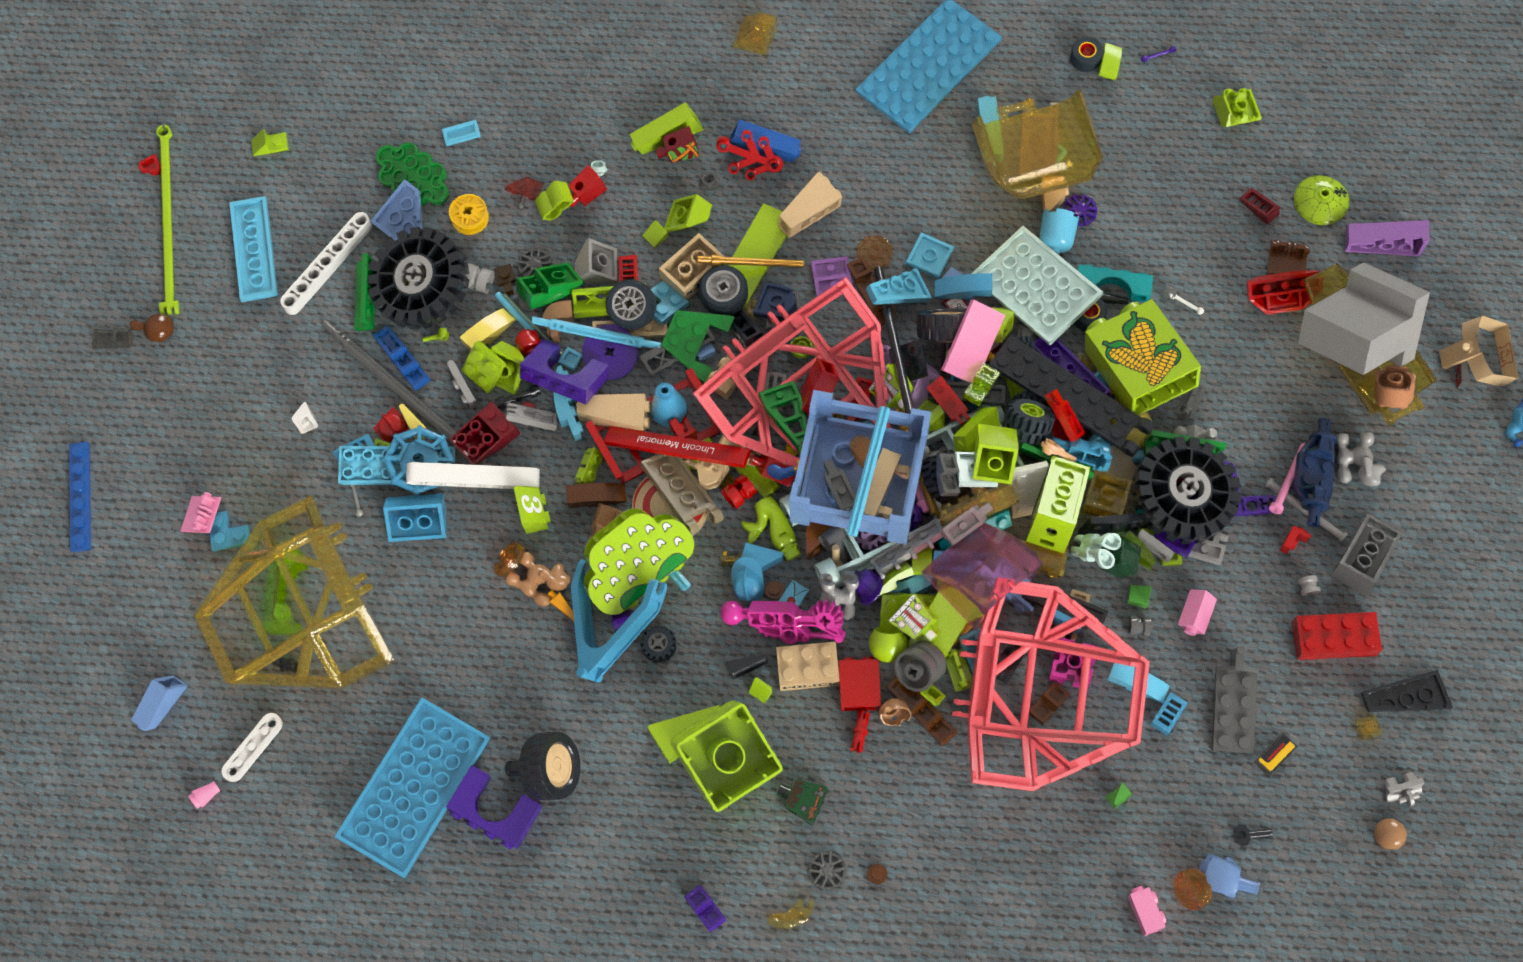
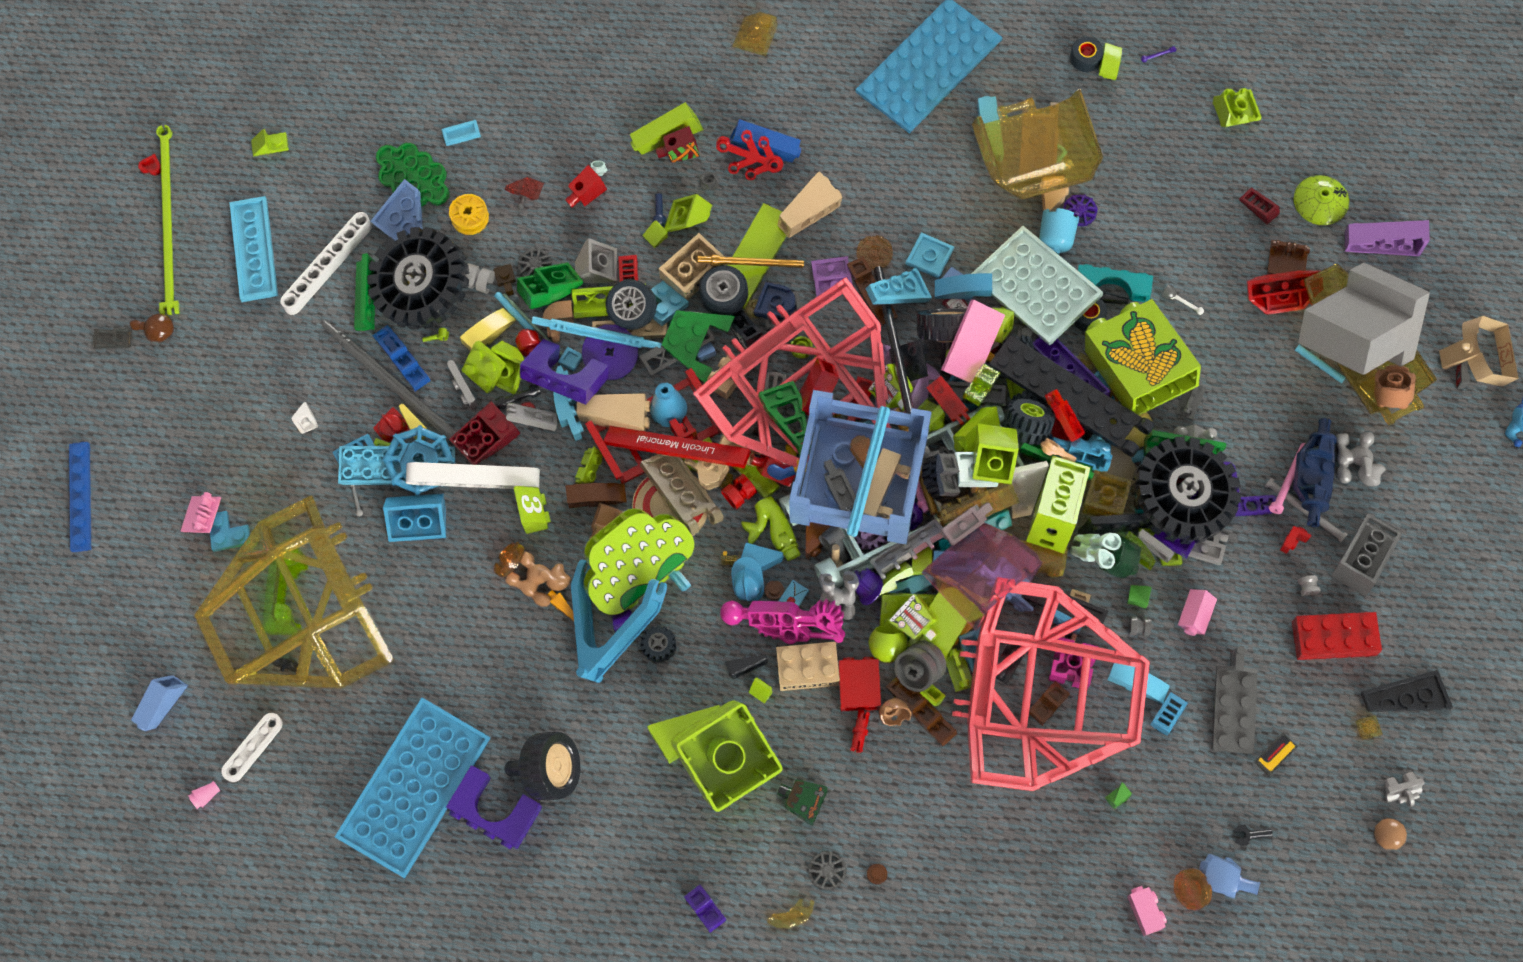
(554, 200): lime brick -> none
(659, 217): none -> dark blue bar
(1319, 363): none -> medium azure bar

